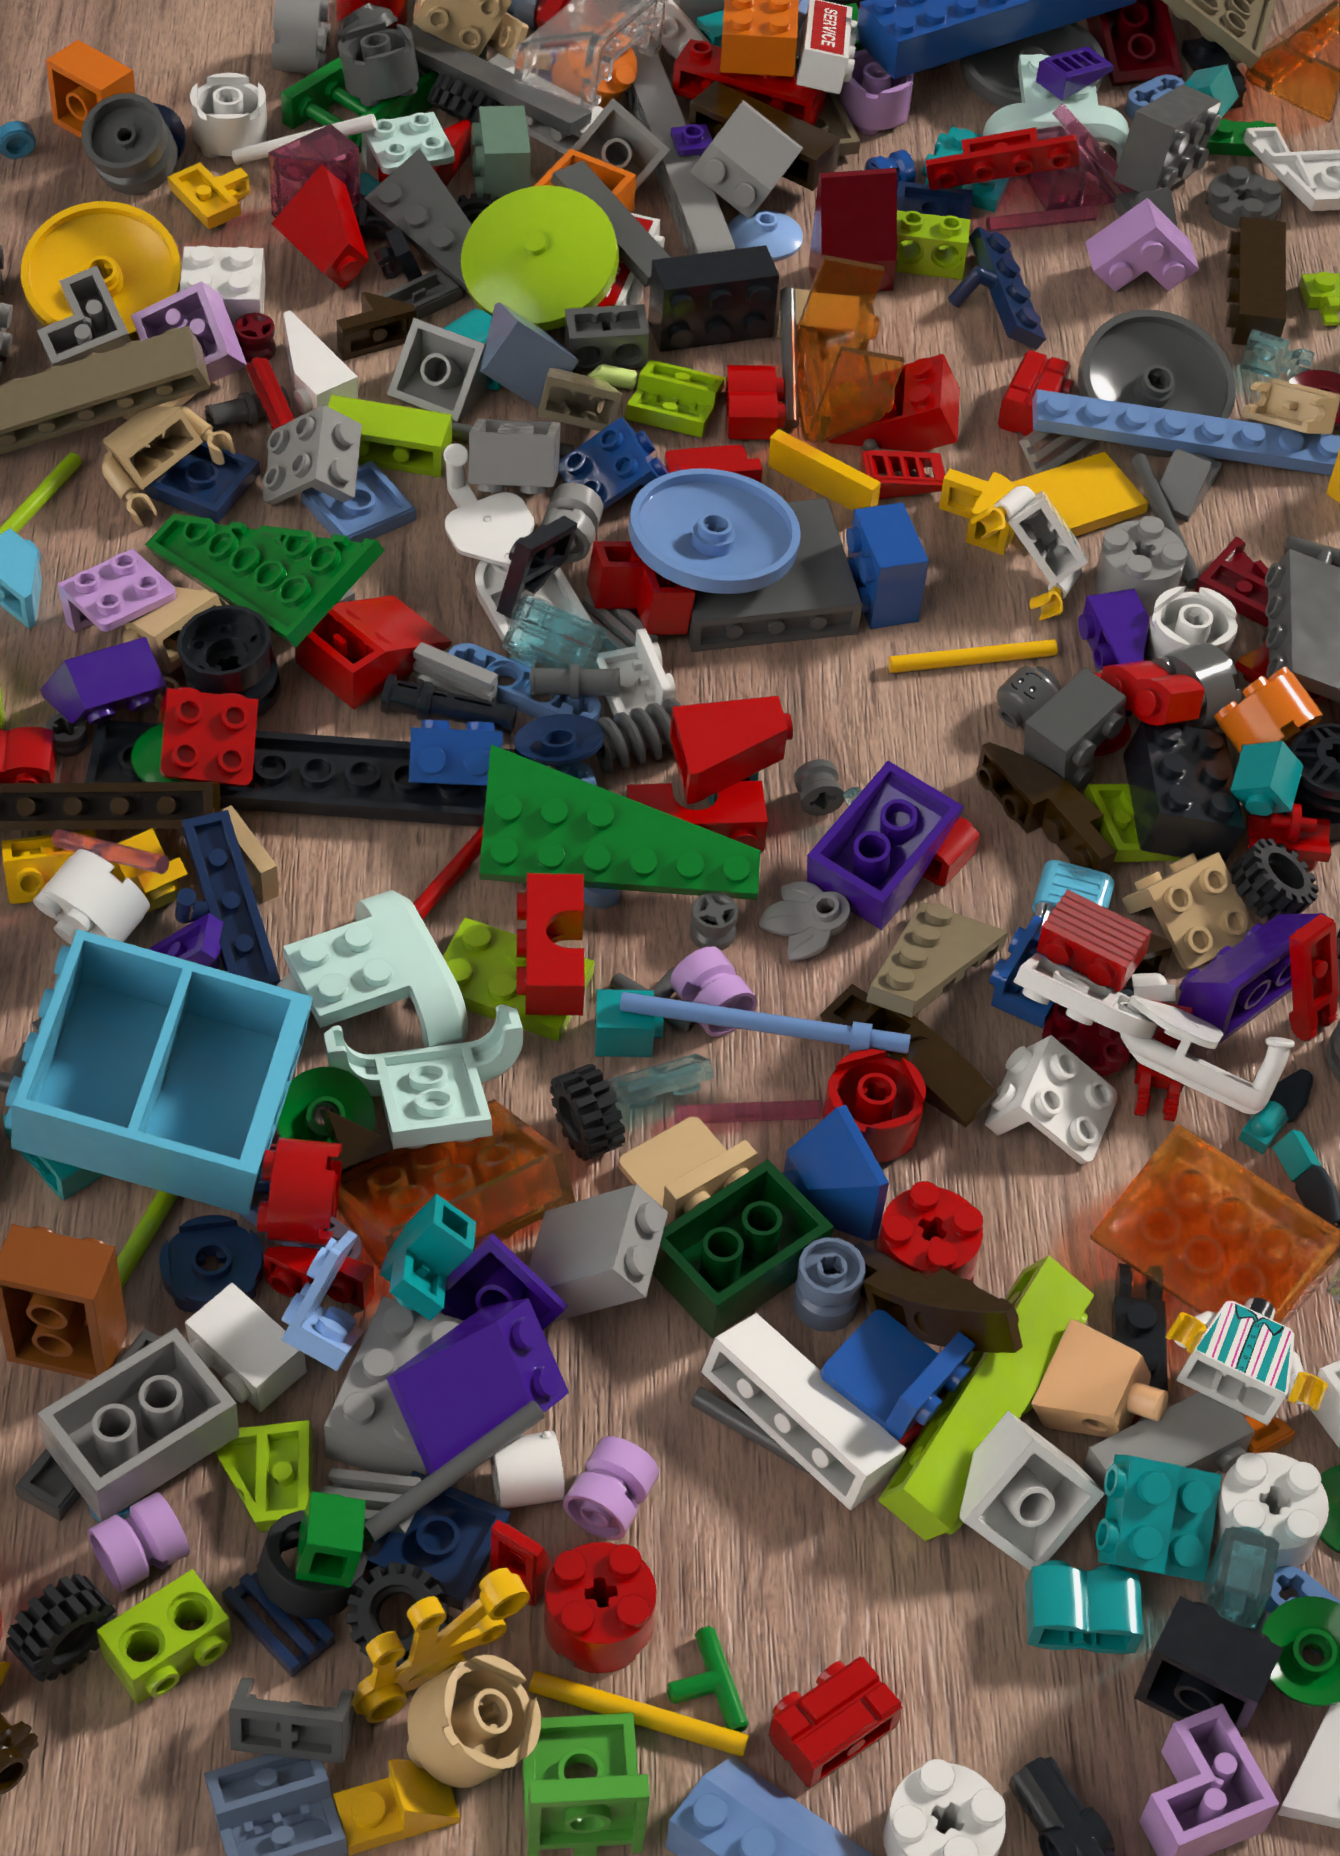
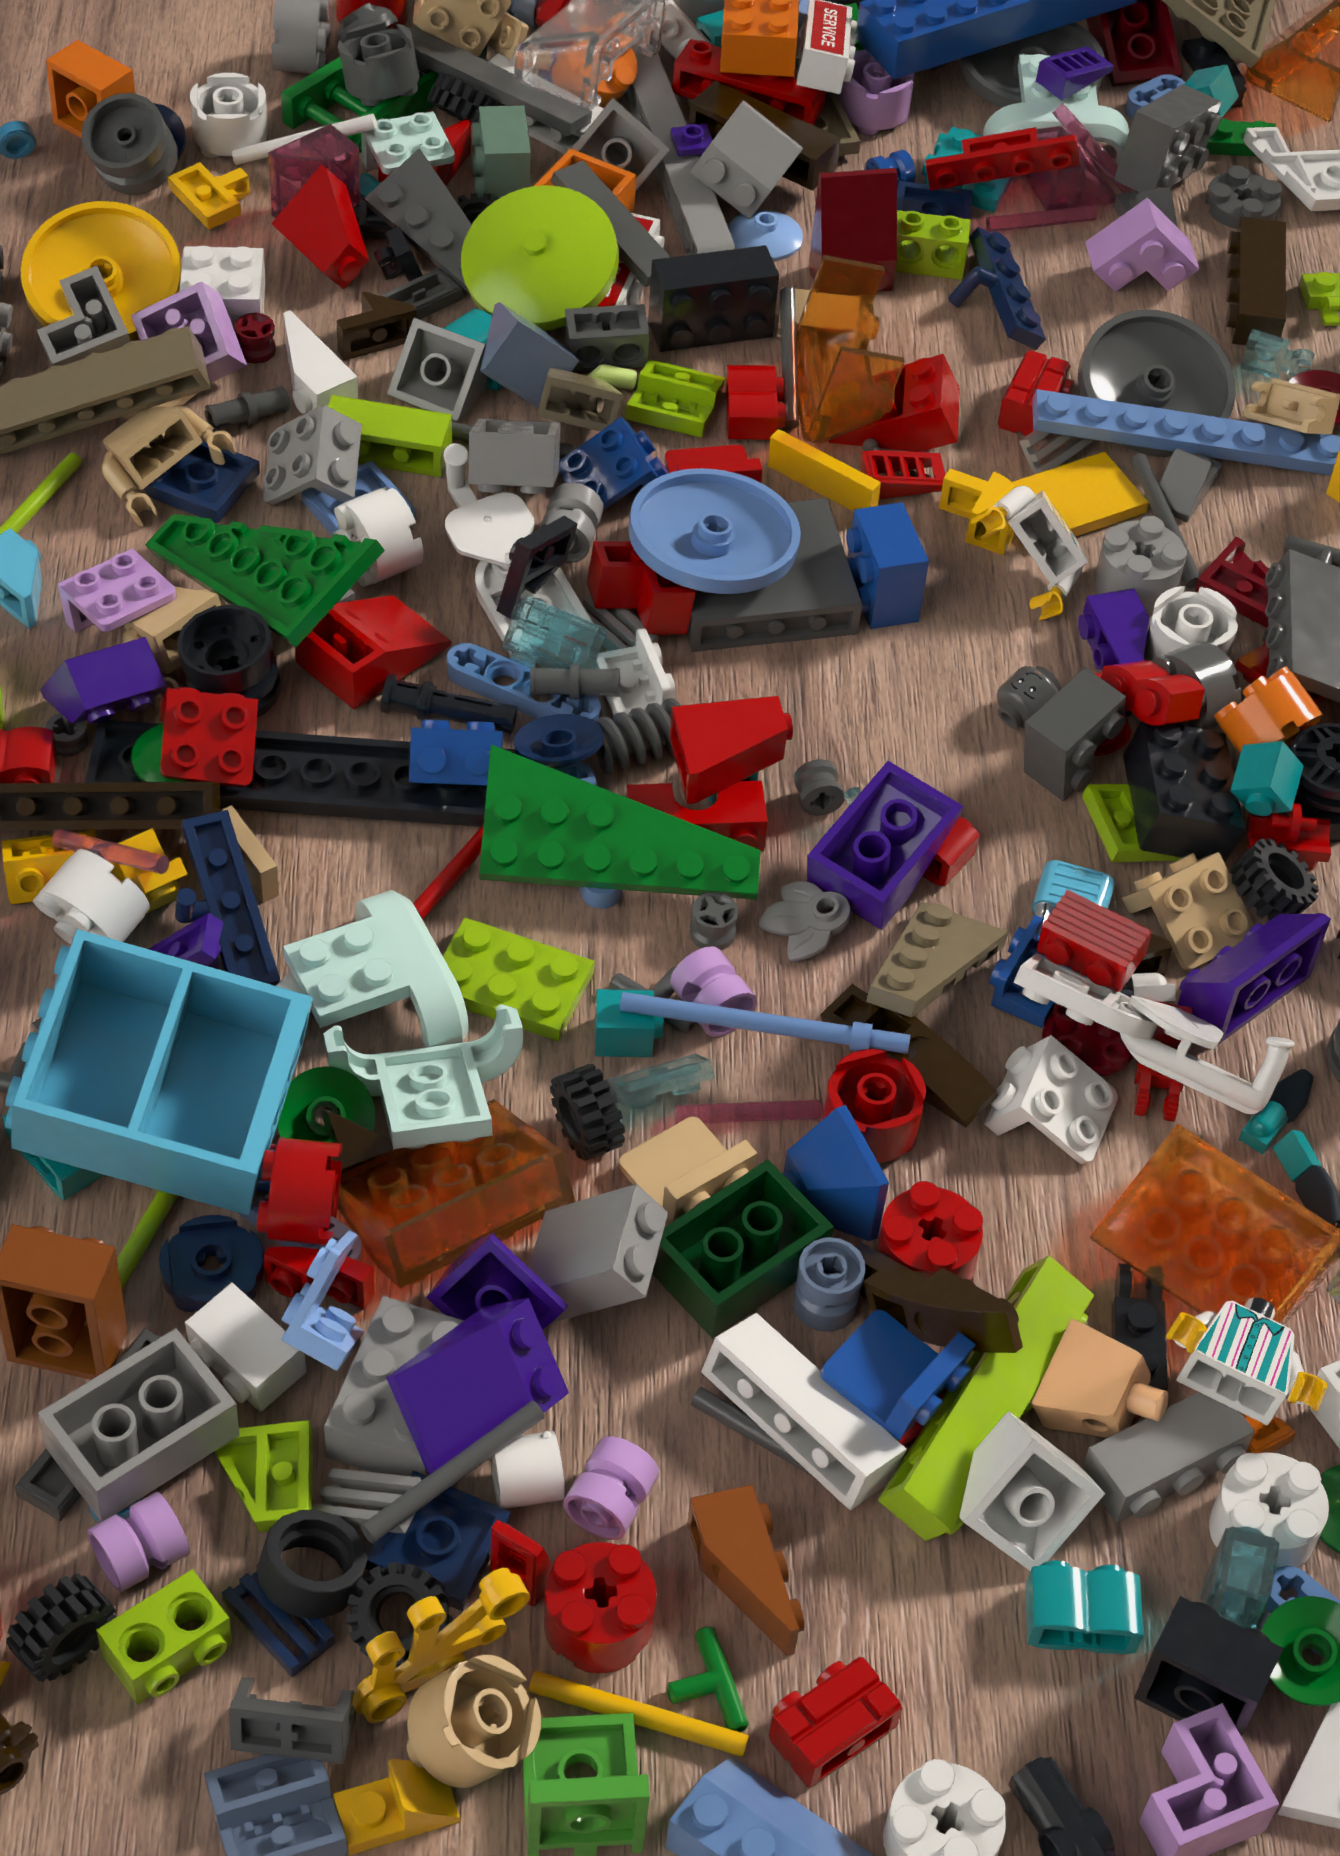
(269, 392): red axle -> none
(330, 1539): green brick -> none
(387, 519): none -> white brick
(426, 1254): teal brick -> none
(453, 674): light grey tile -> none
(553, 973): red arch -> none
(738, 1557): none -> dark orange slope
(972, 656): yellow bar -> none
(1043, 799): dark brown slope -> none
(1158, 1517): teal plate -> none
(1313, 977): red hinge -> none

